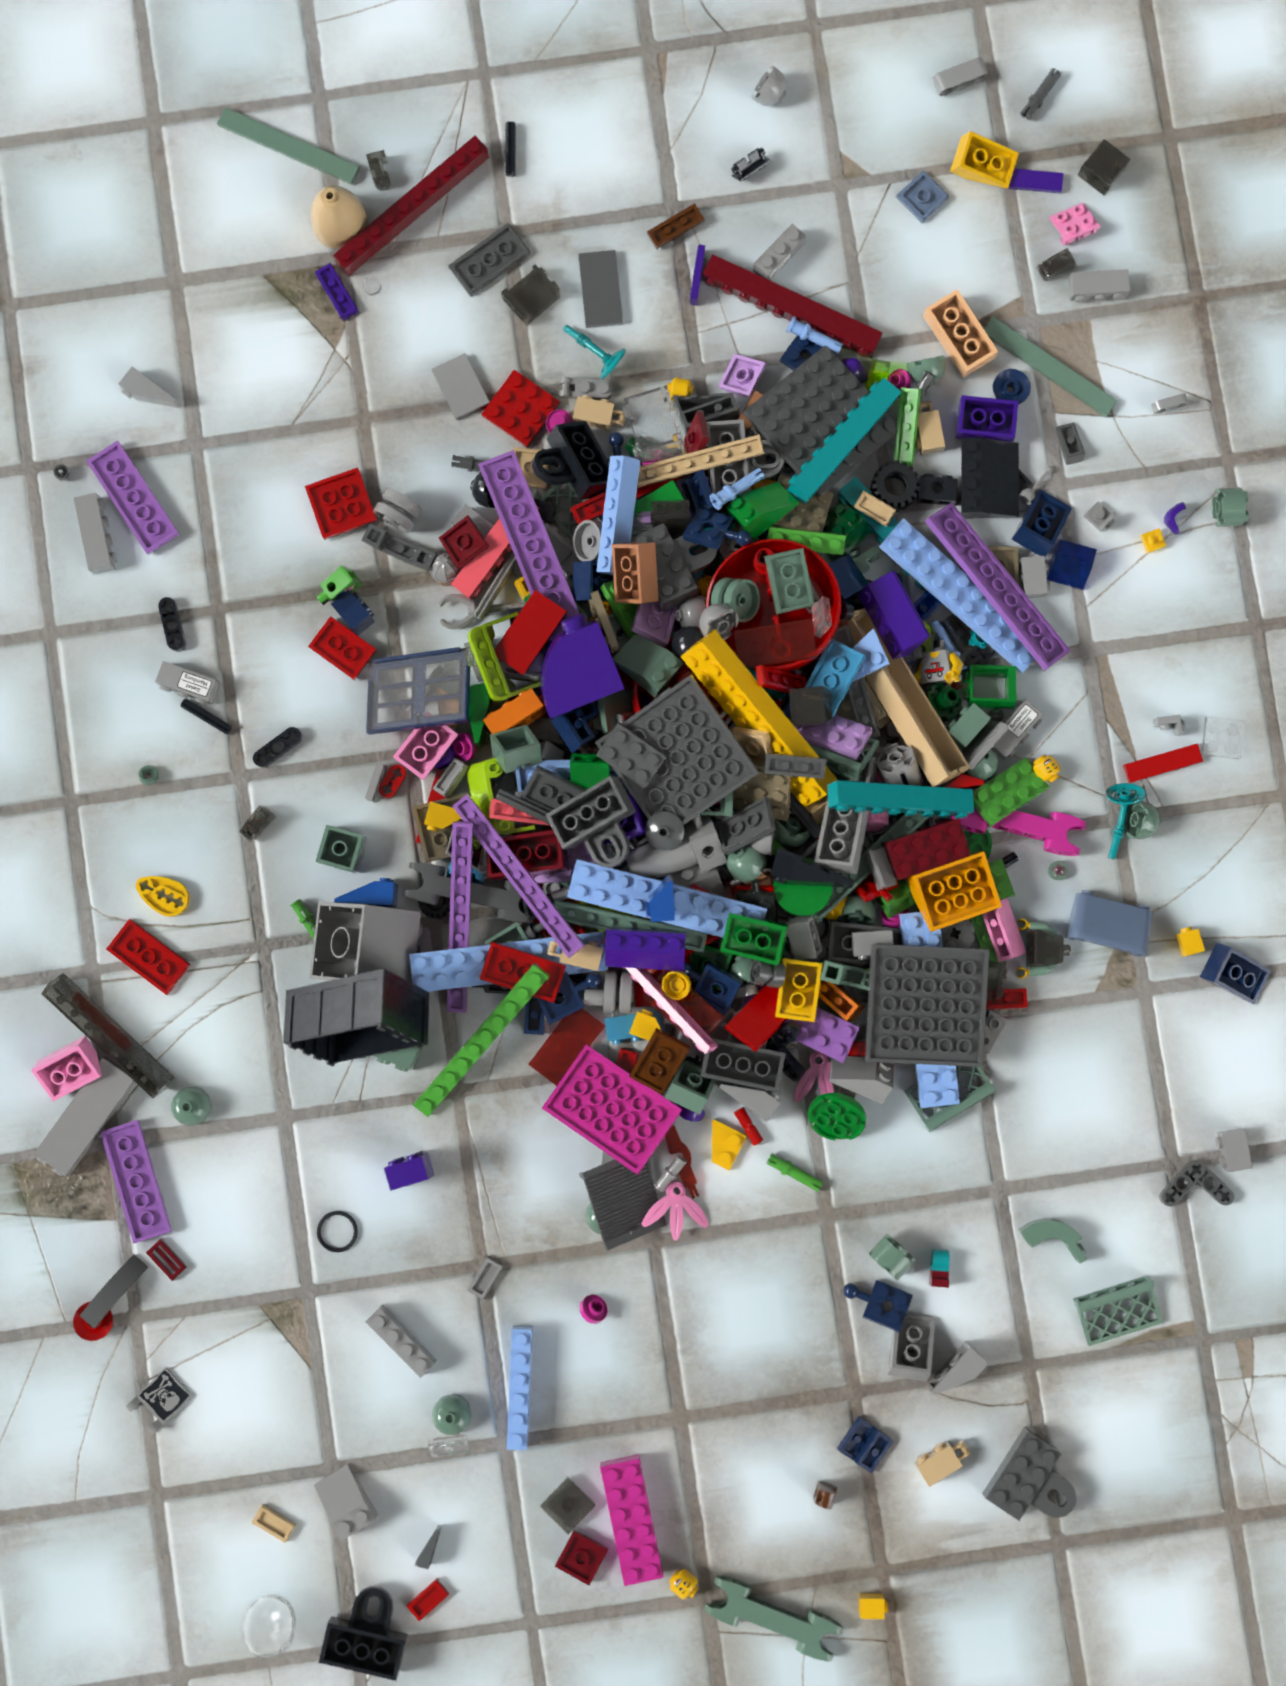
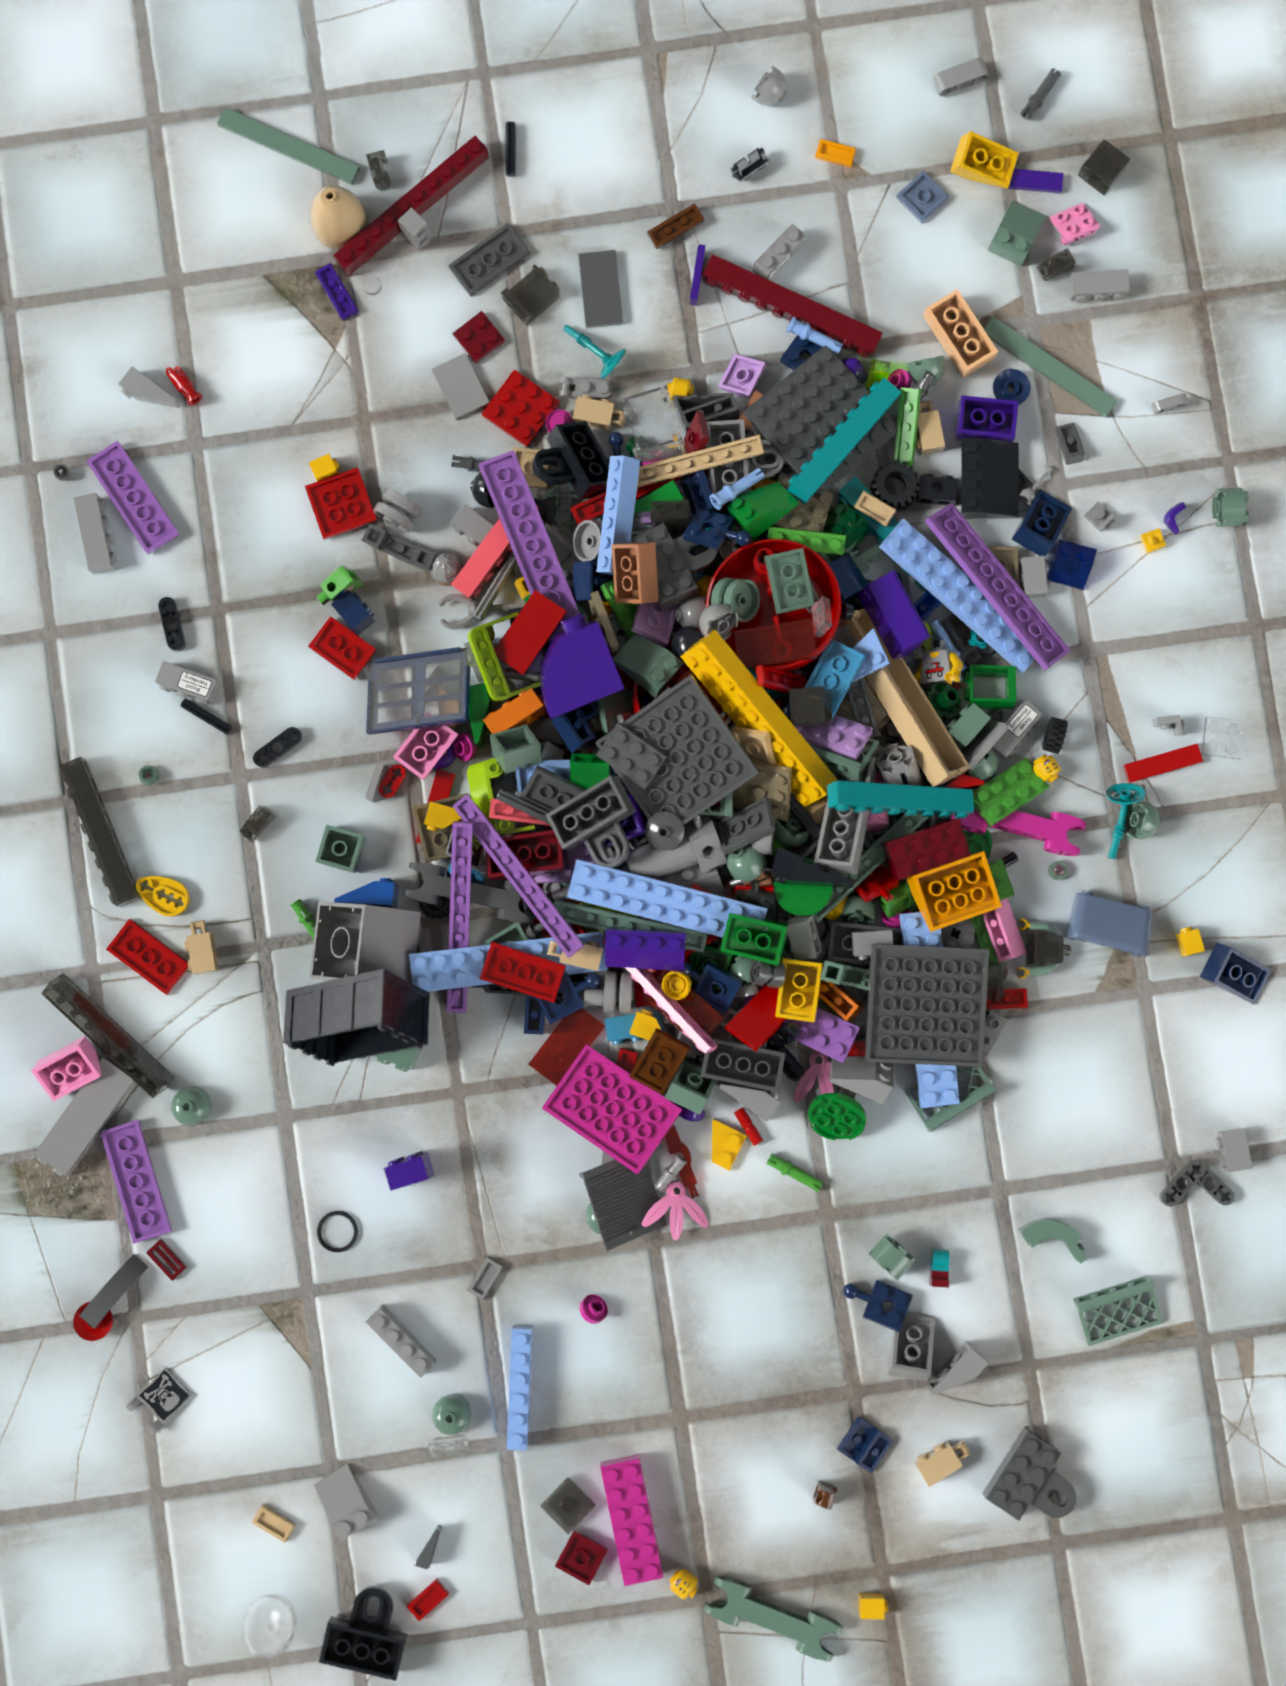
(100, 832): none -> clear smoke brick
(184, 385): none -> red piece
(201, 949): none -> tan brick
(324, 467): none -> yellow brick
(414, 228): none -> light grey brick
(451, 778): light grey tile -> none
(463, 542): dark red plate -> none
(478, 337): none -> dark red plate
(481, 1039): bright green plate -> none
(661, 902): blue slope -> none
(795, 765): dark grey plate -> none
(835, 153): none -> light orange tile
(880, 869): light grey panel -> none
(1016, 233): none -> sand green slope
(1054, 735): none -> black tyre

